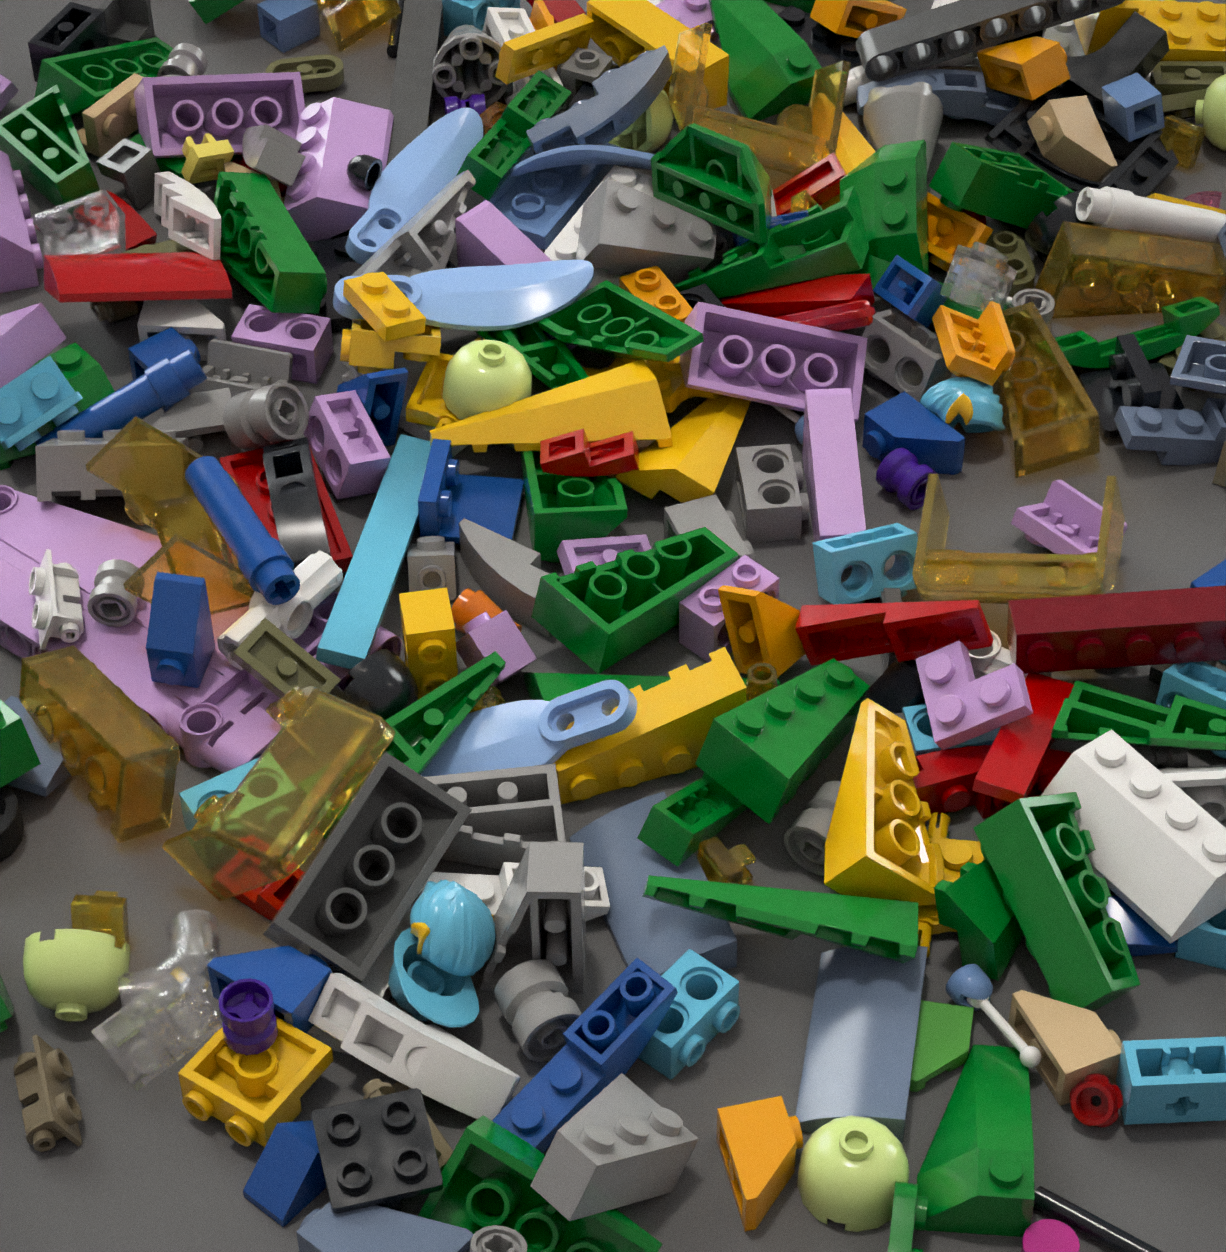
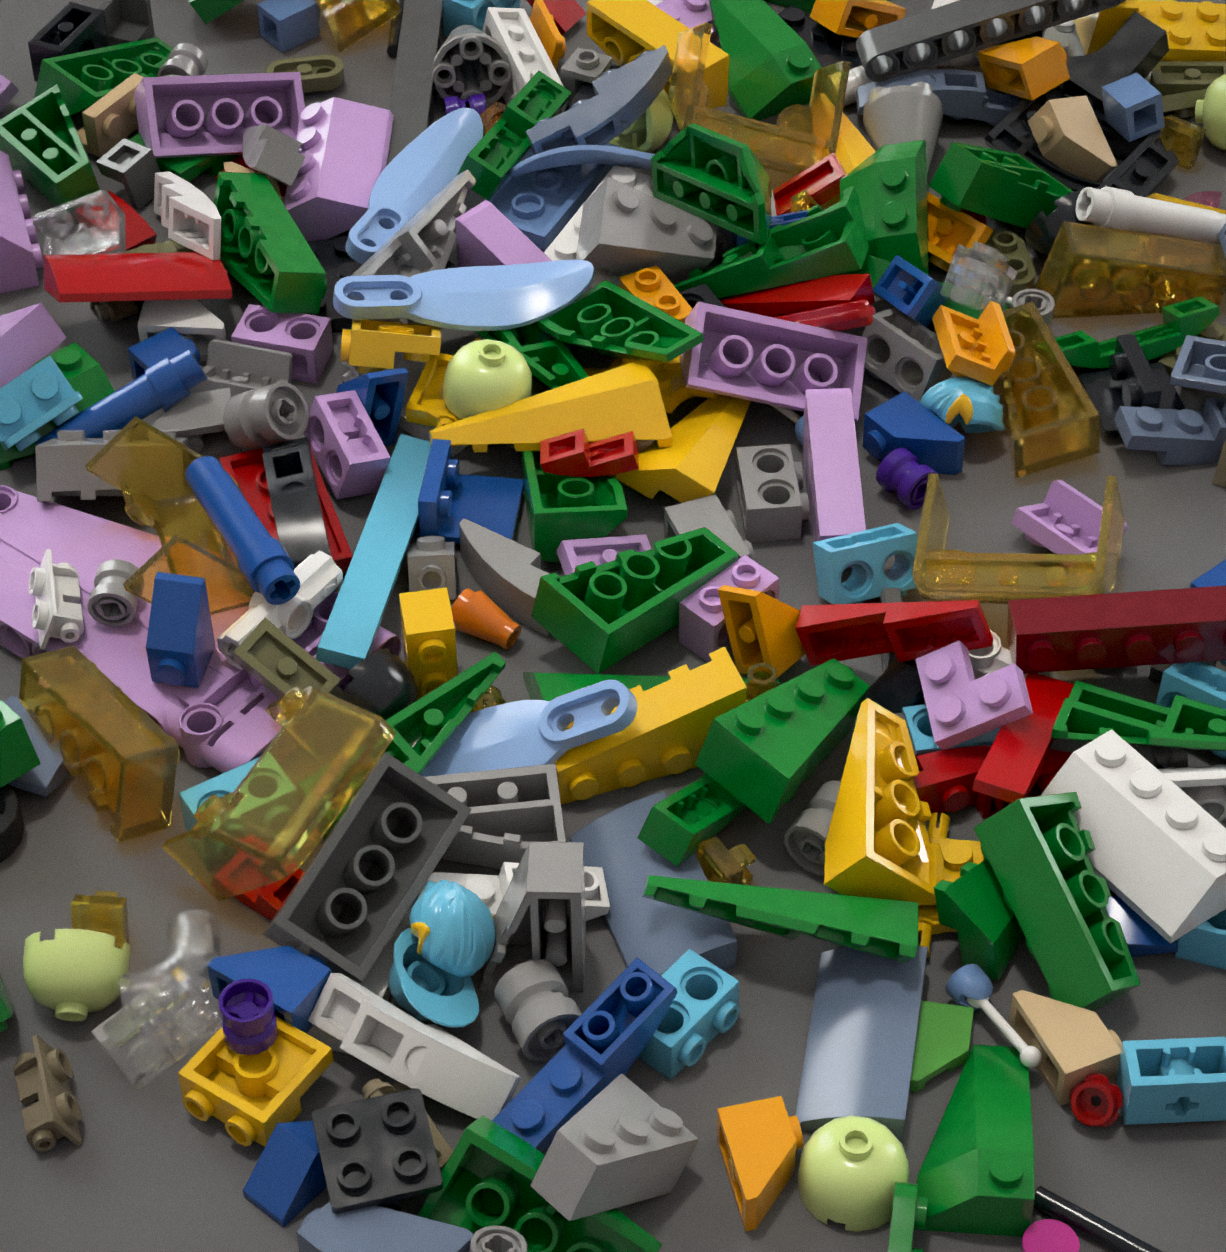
(205, 159): light yellow tile -> none
(364, 171): black hinge -> none
(384, 306): yellow plate -> none
(494, 634): lavender brick -> none
(543, 48): yellow plate -> none

